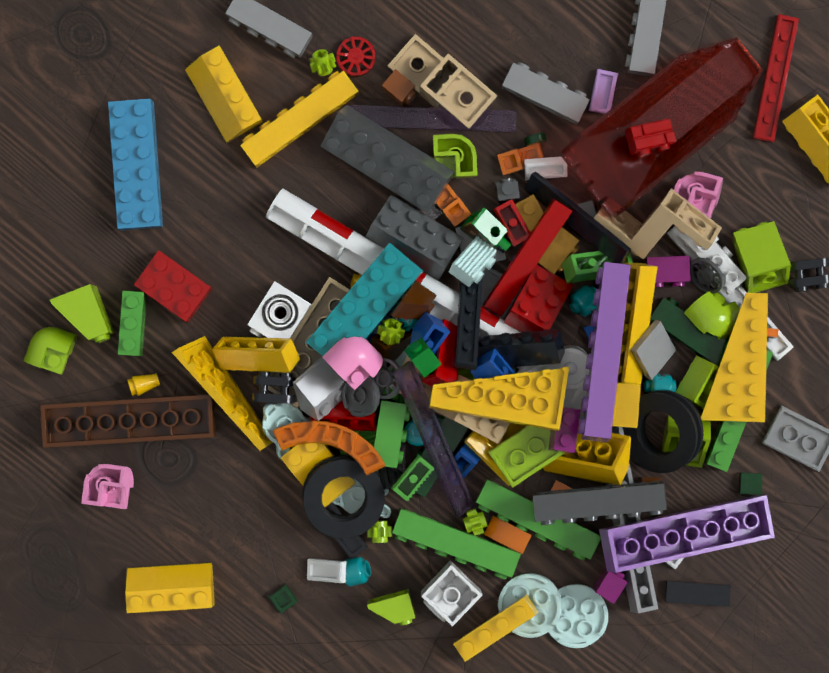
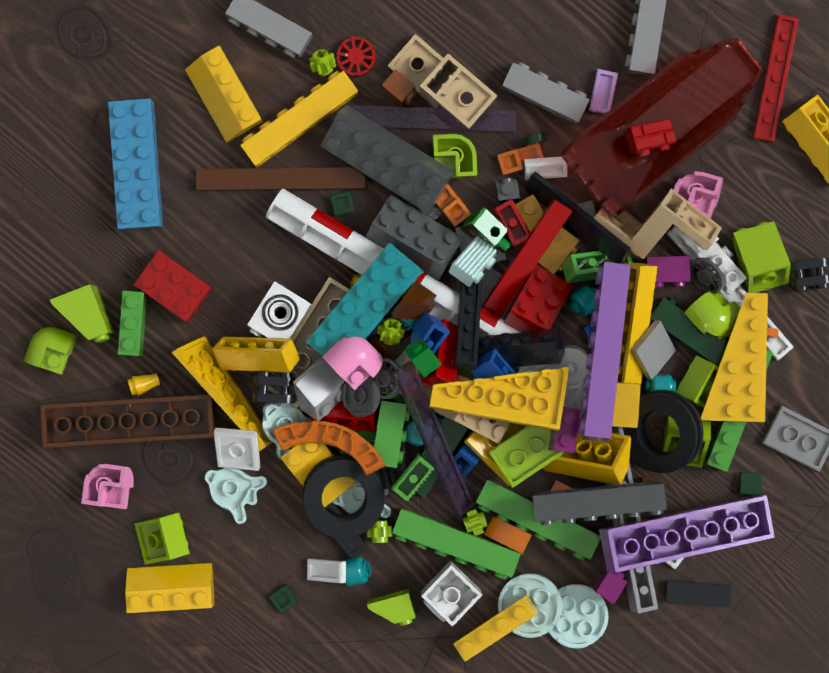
(162, 538): none -> lime slope
(234, 489): none -> light aqua tile
(237, 449): none -> white tile
(279, 178): none -> reddish brown tile
(342, 203): none -> dark green tile

